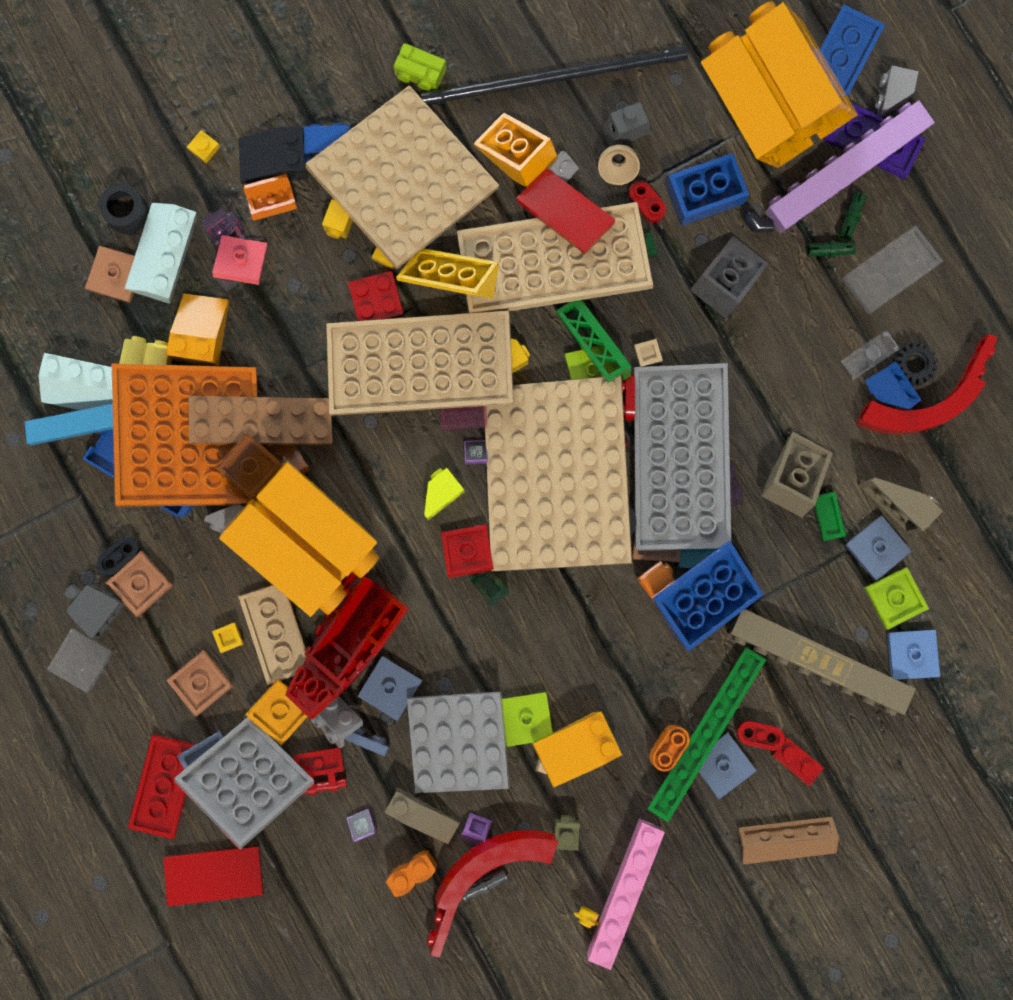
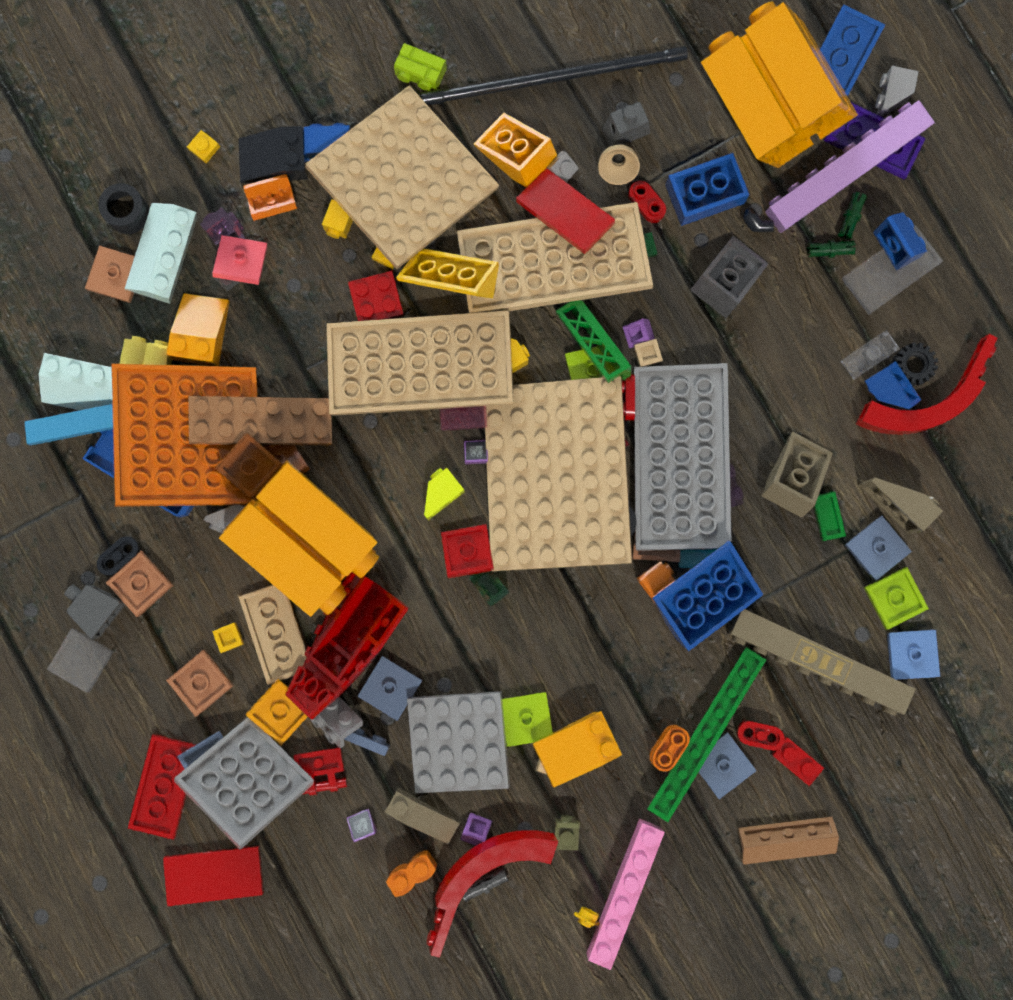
(638, 332): none -> medium lavender slope
(900, 240): none -> blue slope

